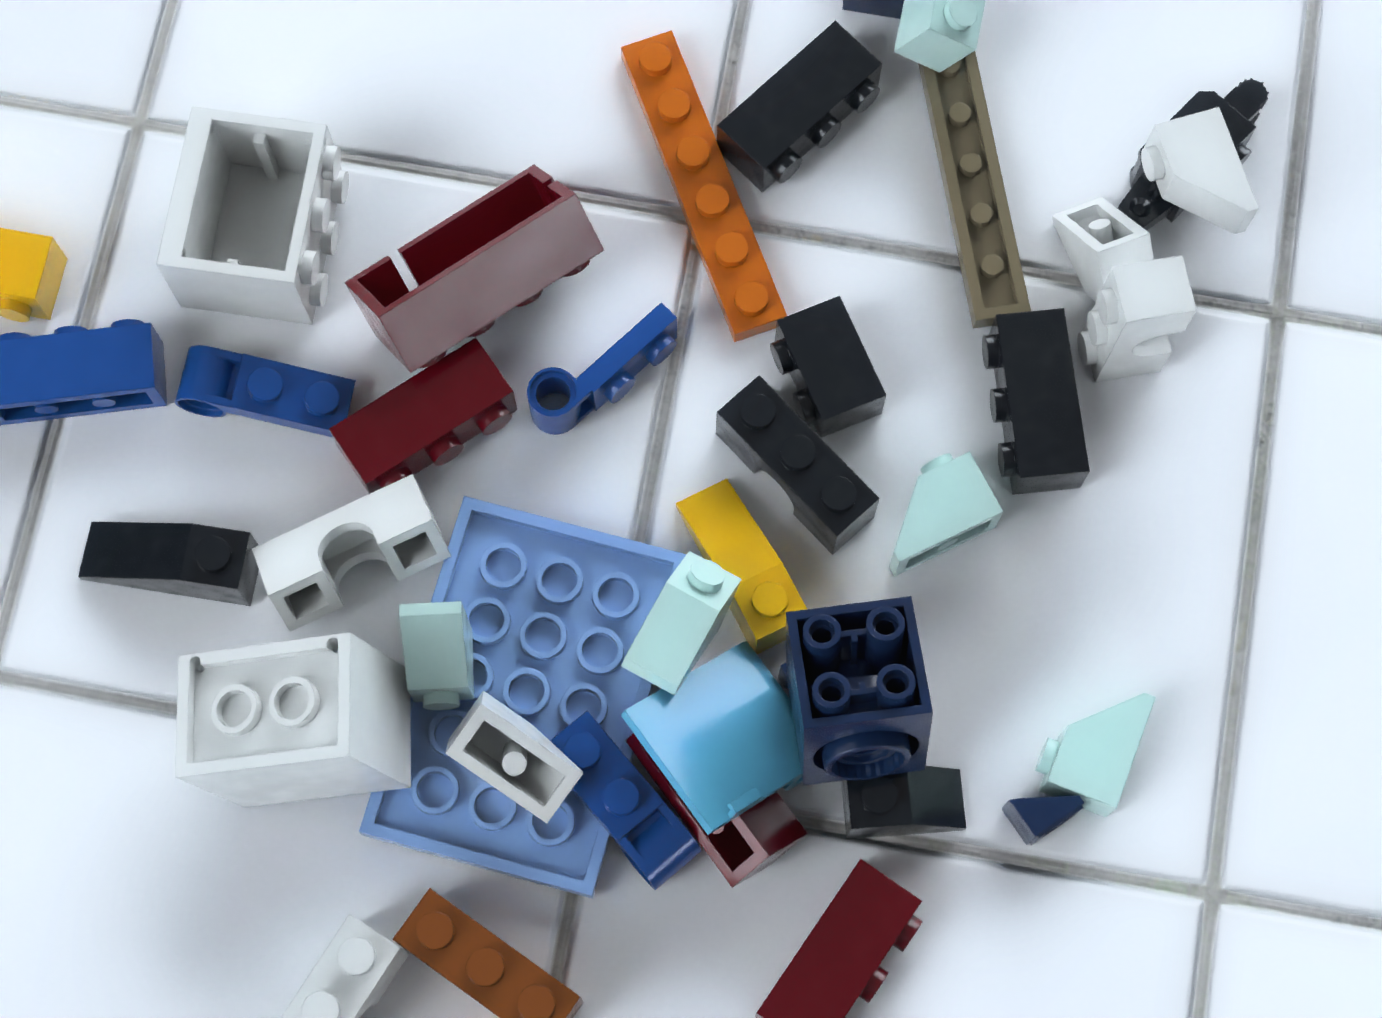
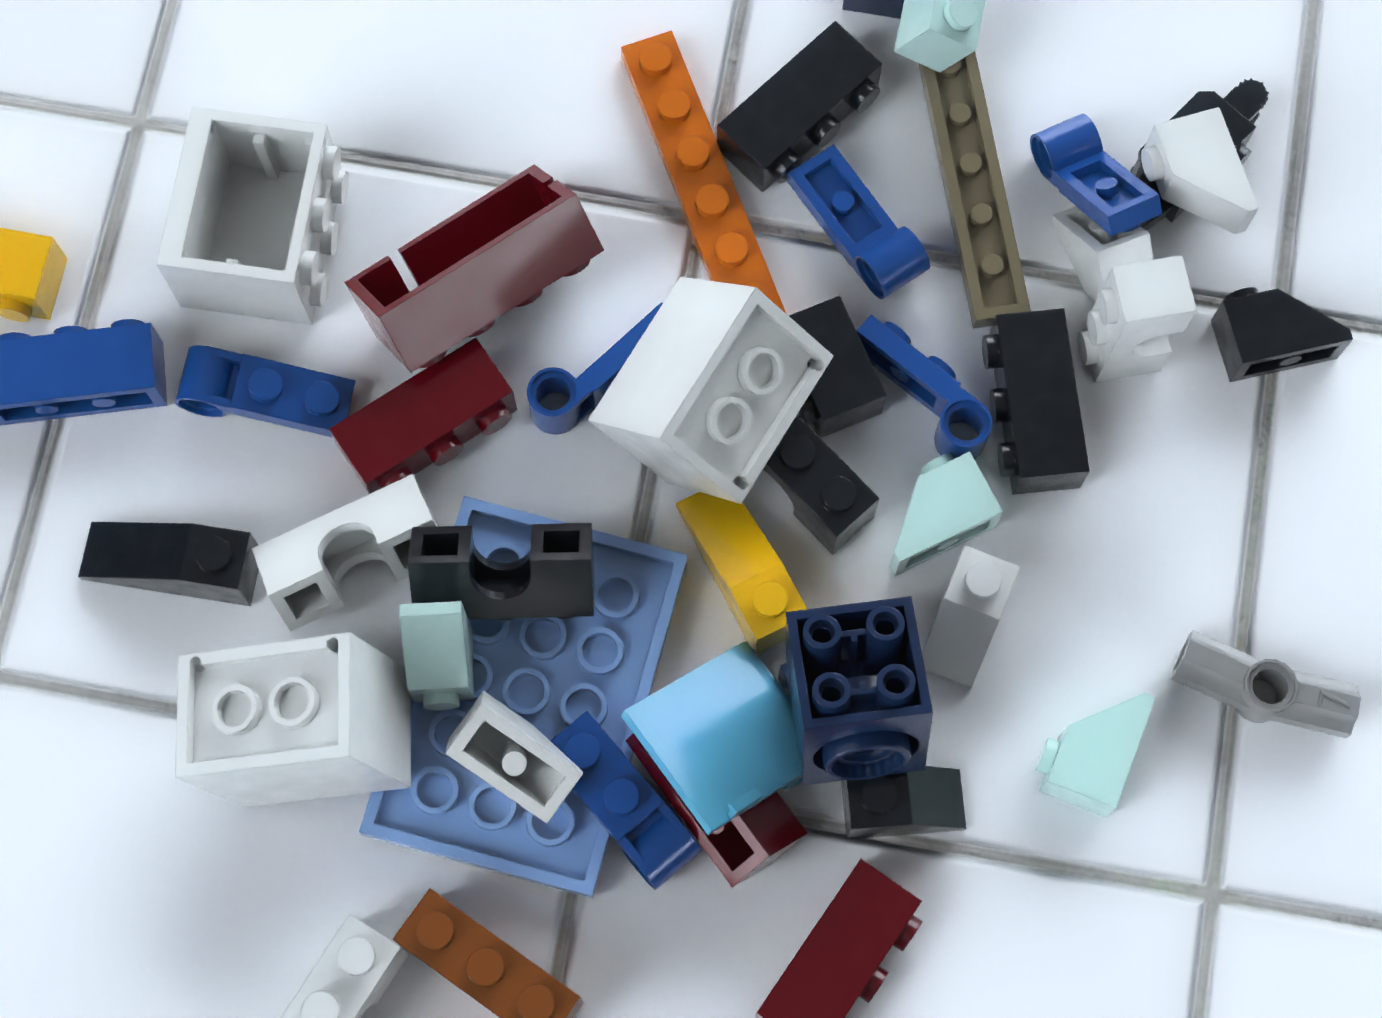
(547, 582): none -> black arch
(681, 622): light aqua slope -> none
(711, 387): none -> white container
(858, 224): none -> blue plate
(930, 383): none -> blue plate
(968, 616): none -> white slope
(1040, 815): dark blue slope -> none
(1097, 184): none -> blue plate
(1273, 333): none -> black slope
(1300, 697): none -> light grey piece

